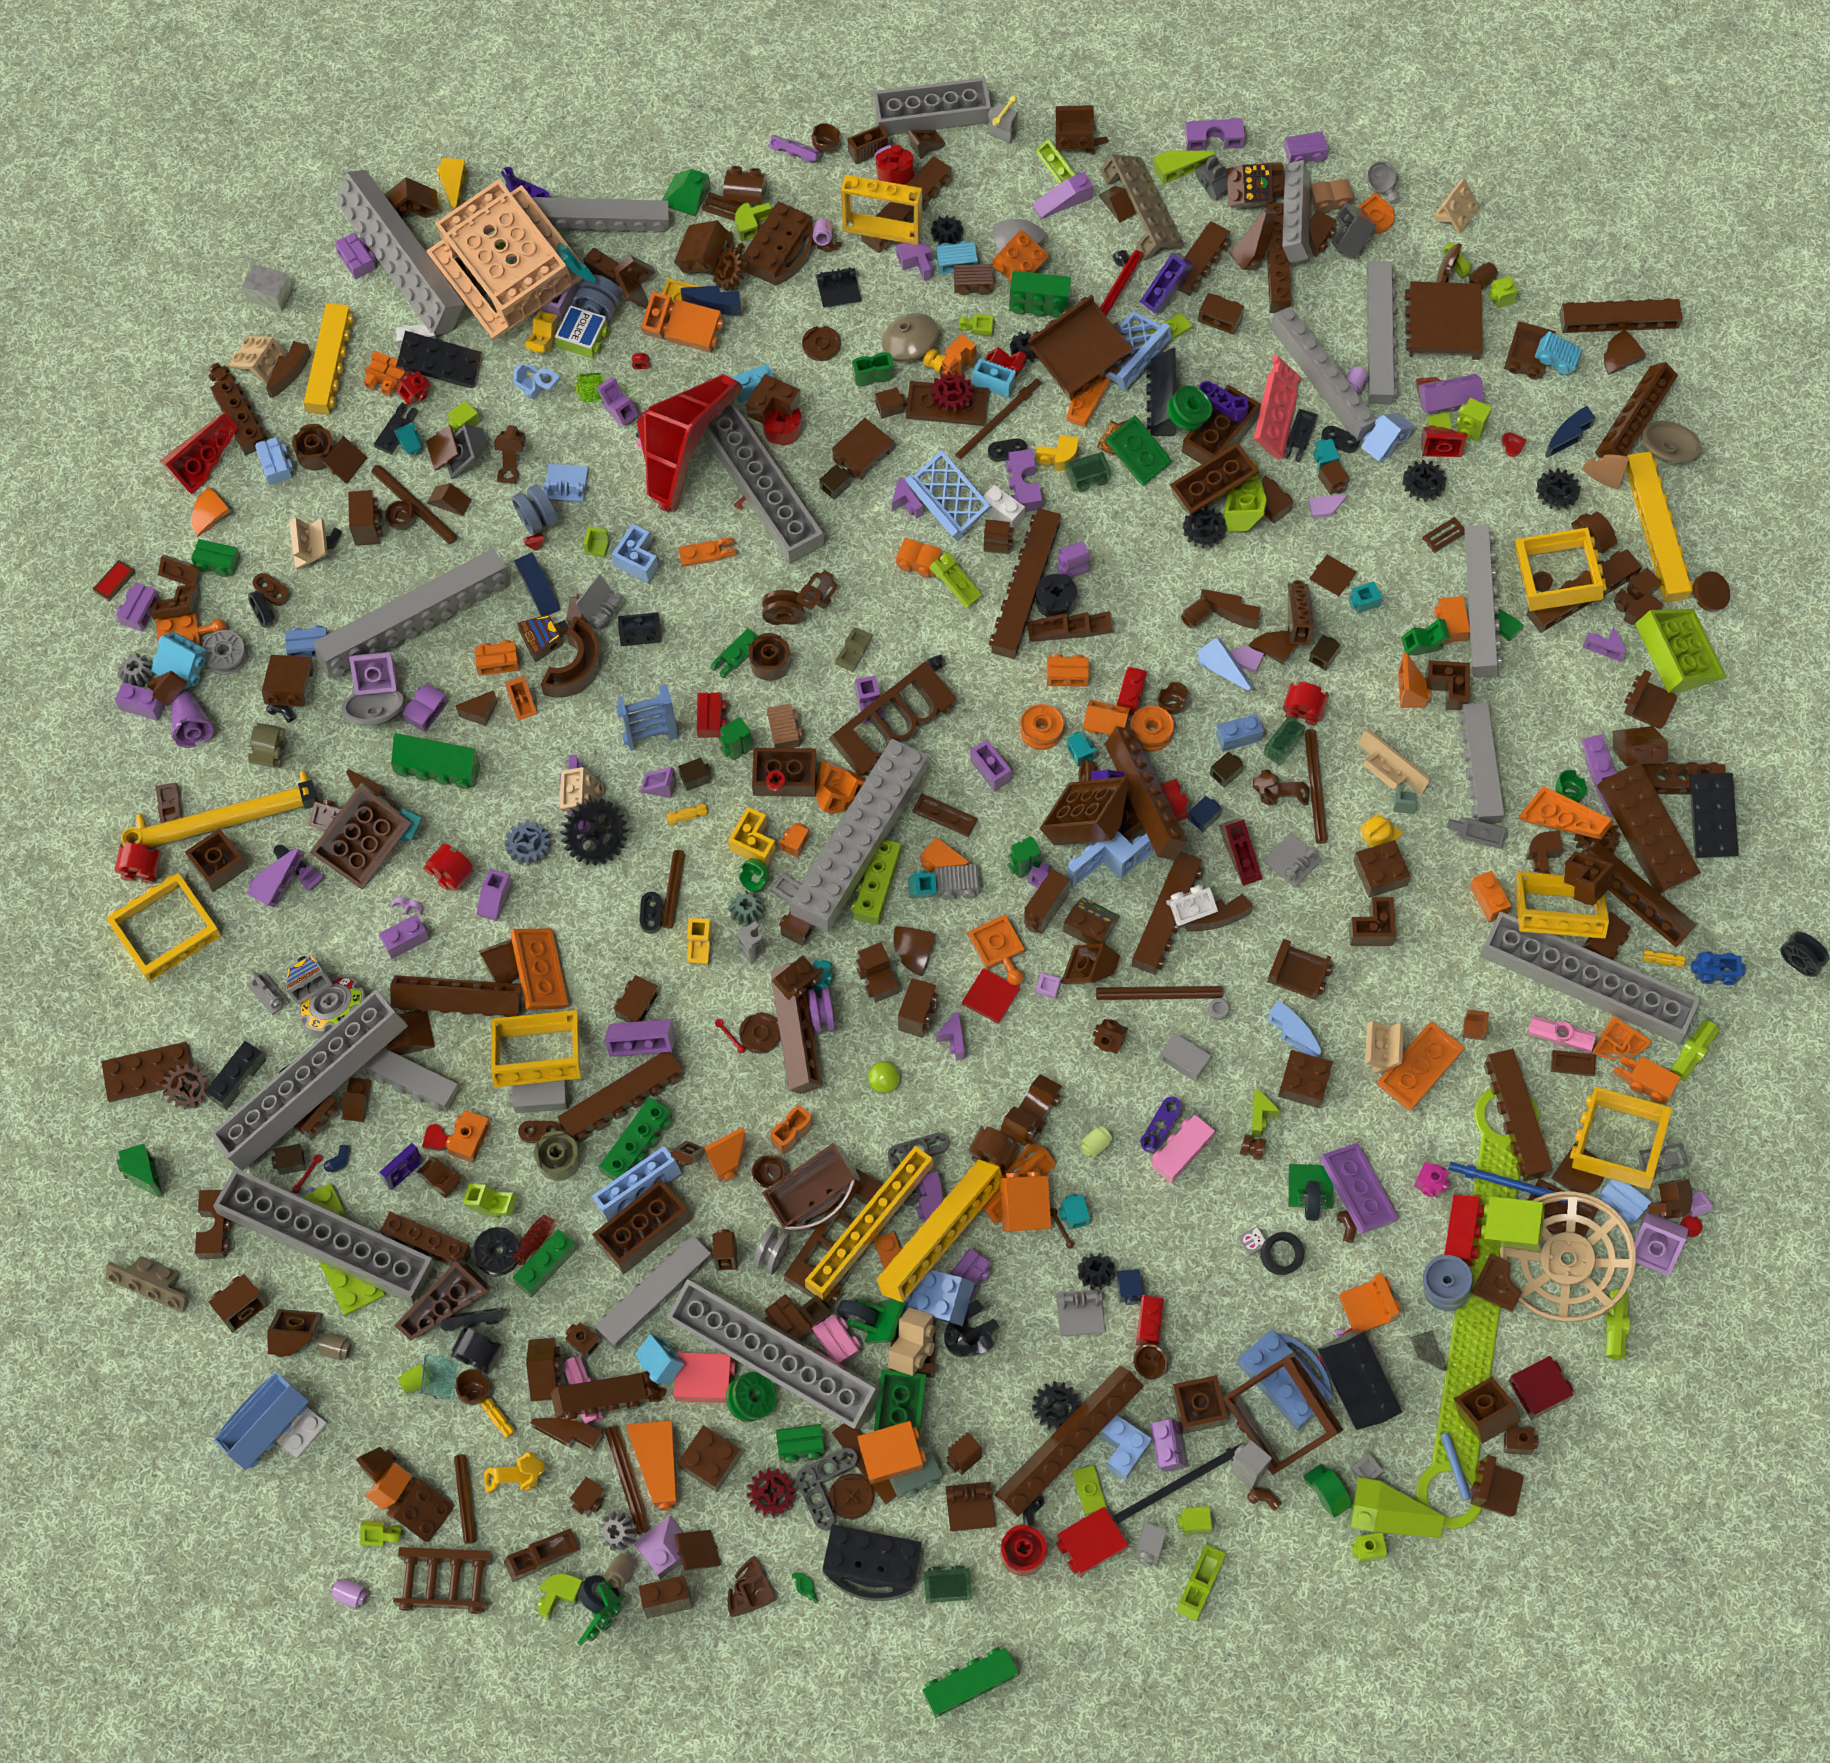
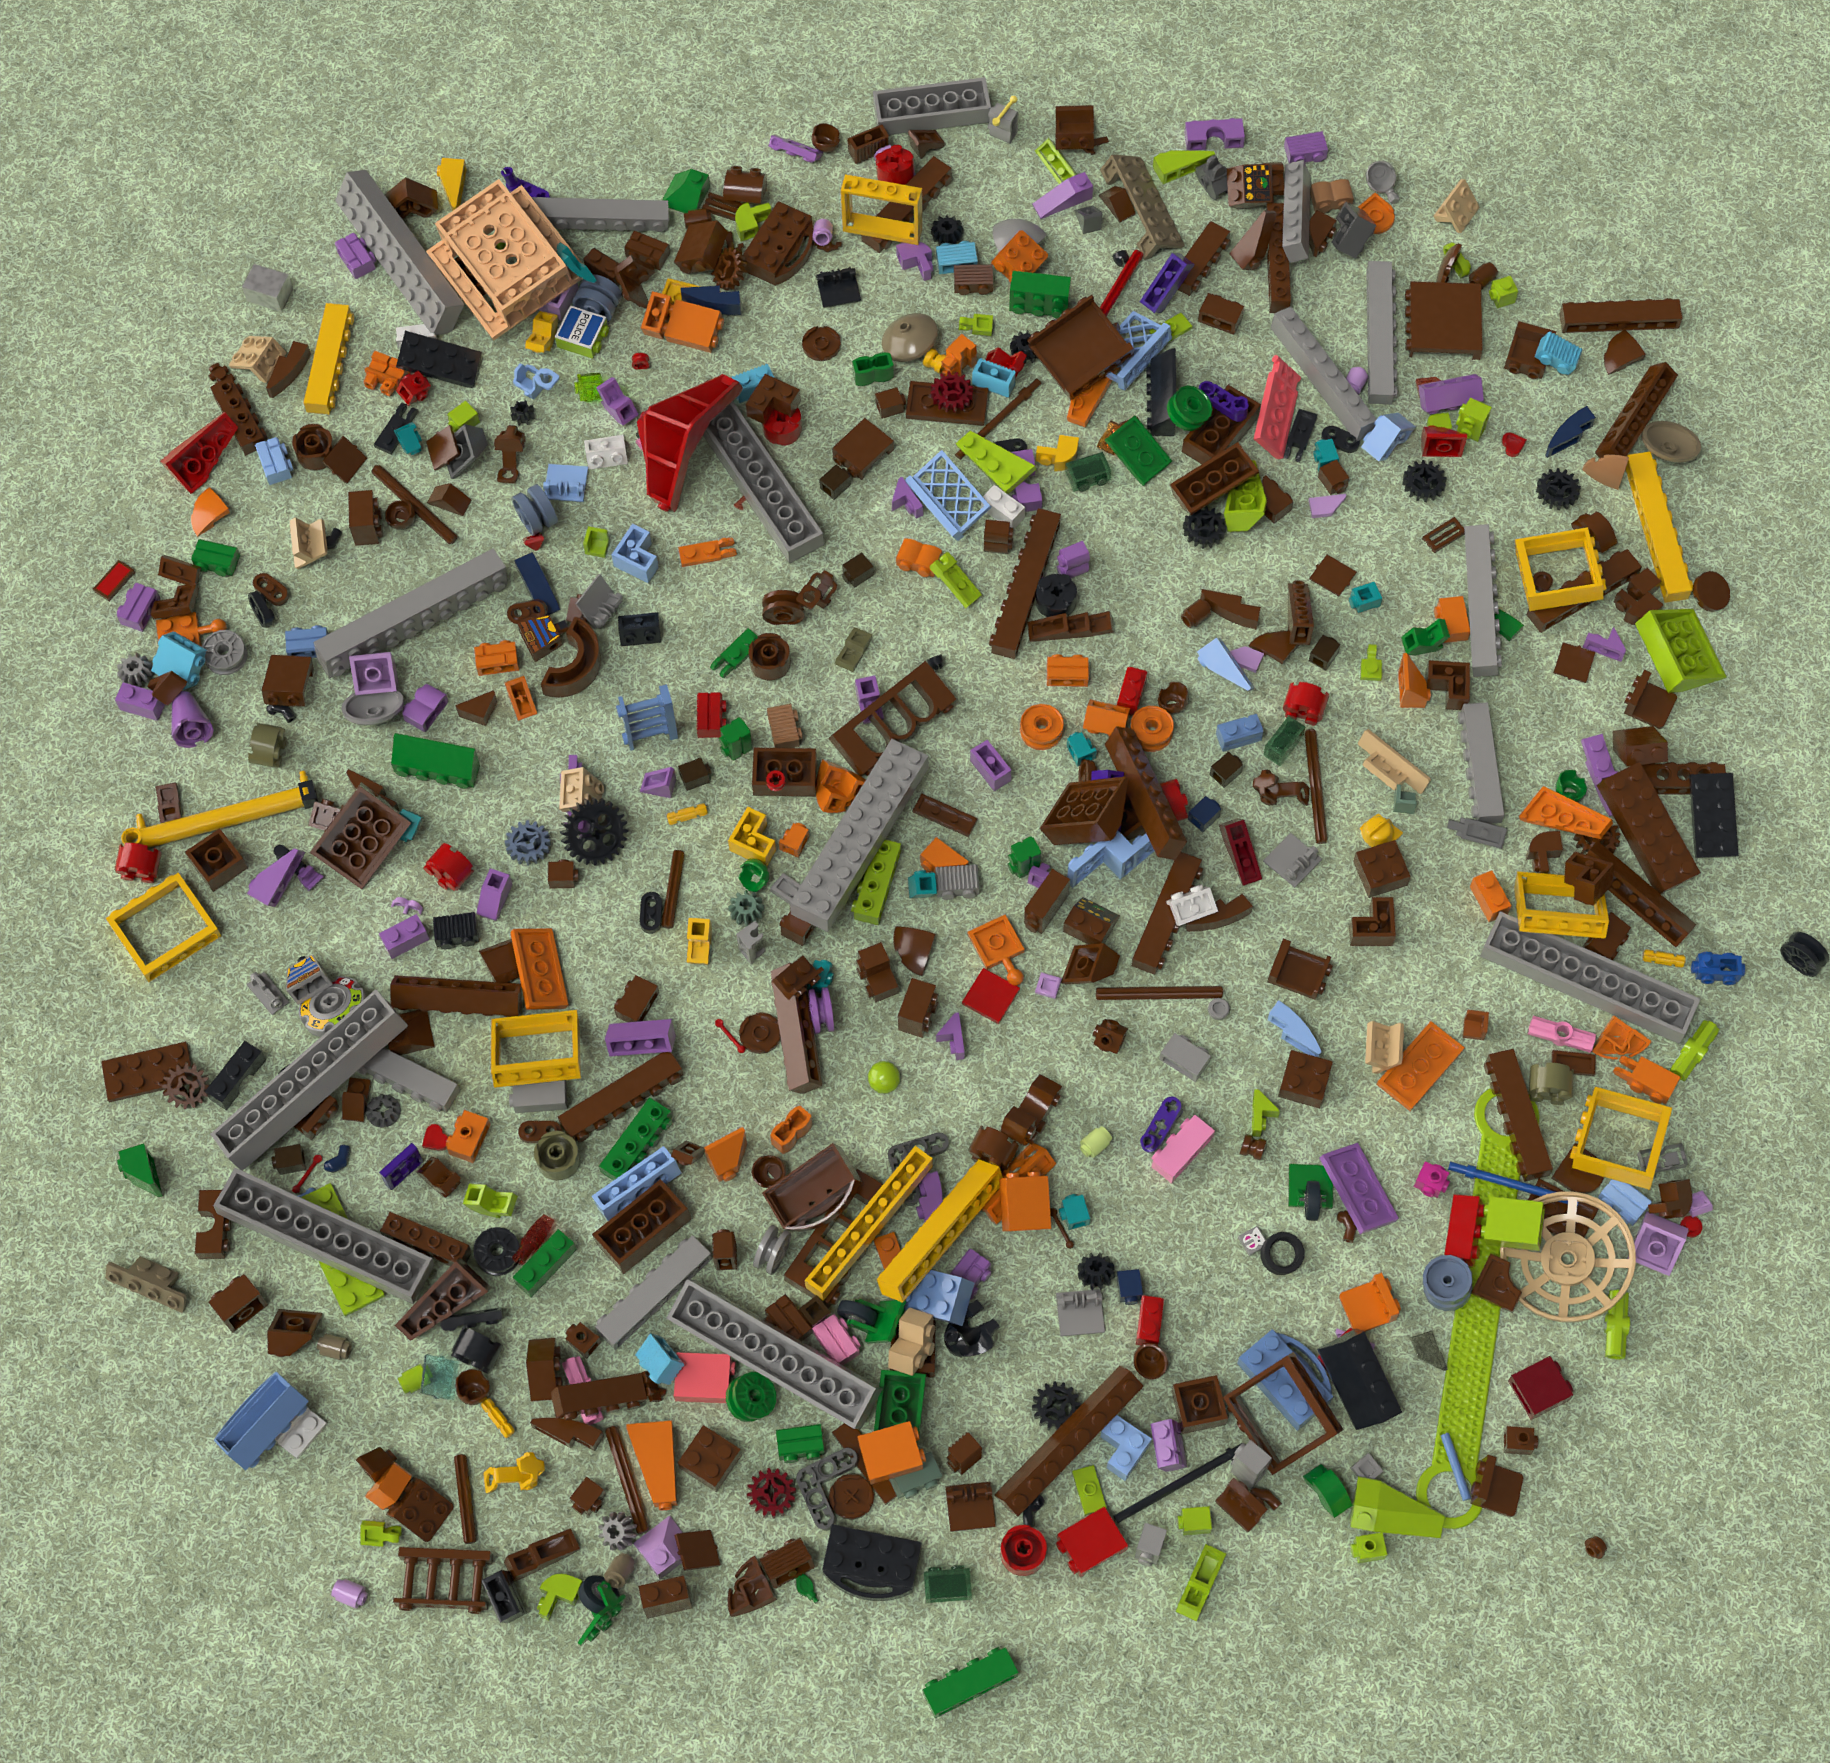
(390, 1116): none -> dark grey gear
(455, 930): none -> black brick
(504, 1596): none -> black brick
(519, 416): none -> black gear
(528, 610): none -> reddish brown plate
(562, 874): none -> reddish brown brick
(605, 452): none -> white bracket
(647, 249): none -> reddish brown brick
(697, 216): none -> reddish brown brick
(787, 1562): none -> reddish brown brick
(857, 570): none -> dark brown brick
(995, 462): none -> lime wing
(1089, 219): none -> dark grey slope
(1241, 1505): none -> reddish brown bracket
(1371, 667): none -> lime plate
(1487, 1410): reddish brown brick -> none
(1551, 1083): none -> olive brick
(1574, 662): none -> reddish brown piece
(1595, 1547): none -> reddish brown plate

